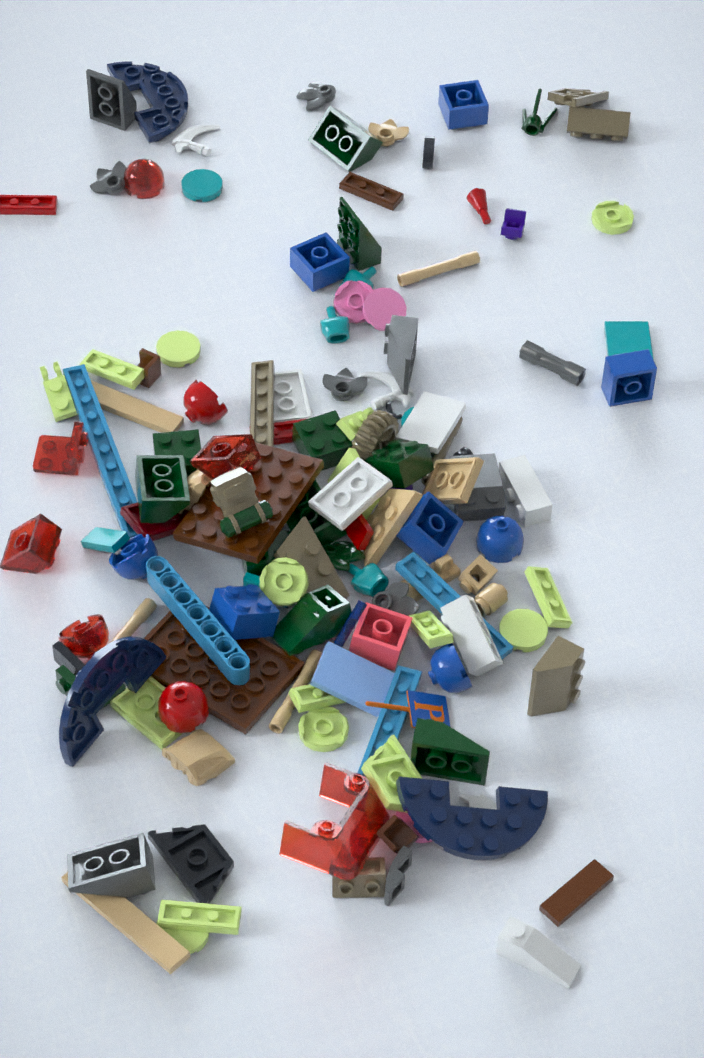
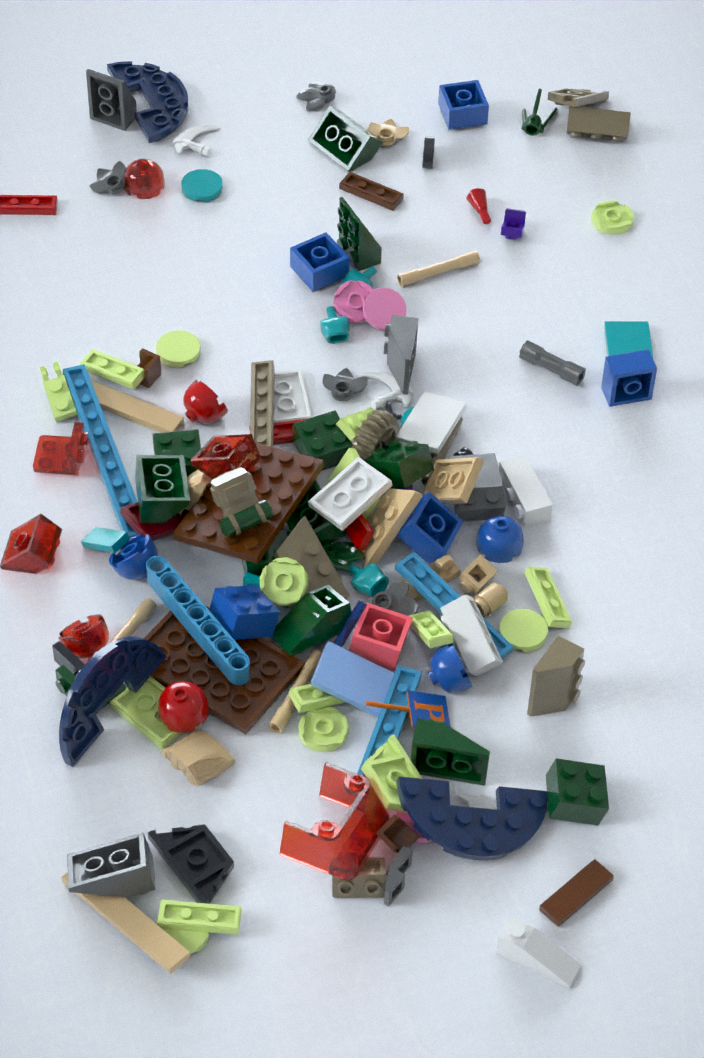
(577, 792): none -> dark green brick

